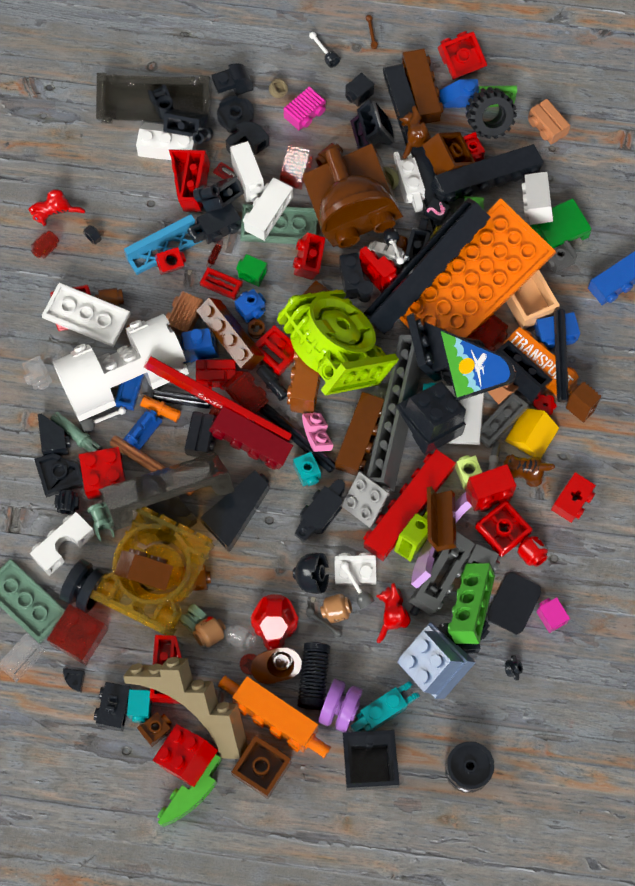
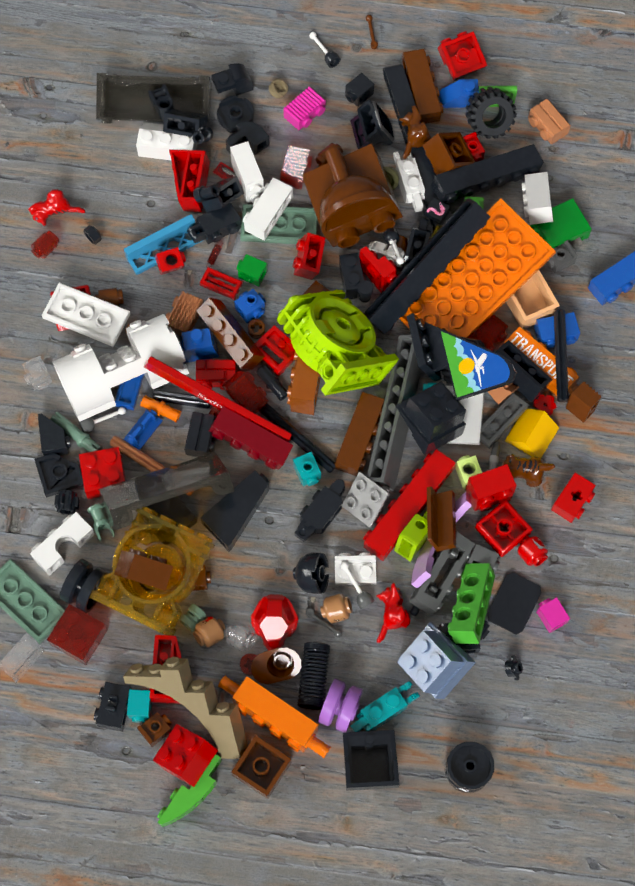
(74, 678): black tile -> none
(315, 429): bright pink slope -> none

